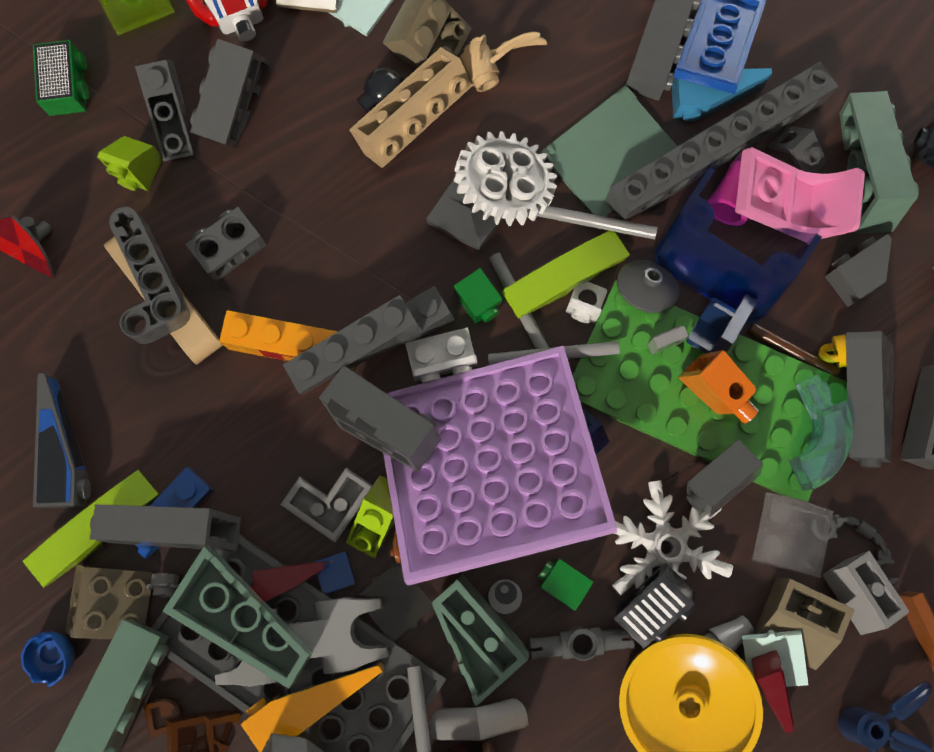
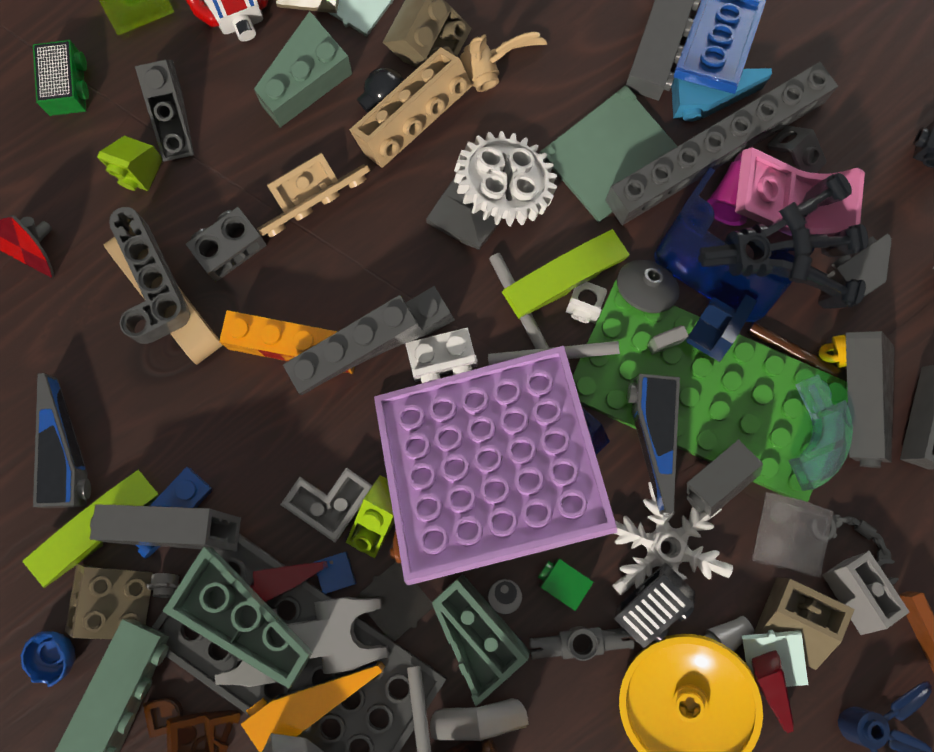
(227, 92): dark grey wedge -> none
(302, 72): none -> sand green wedge
(305, 187): none -> tan bracket
(380, 419): dark grey wedge -> none
(478, 297): green brick -> none
(600, 222): light grey bar -> none
(656, 421): none -> slope
(721, 385): orange torso -> none
(846, 242): none -> black piece
(878, 150): sand green wedge -> none

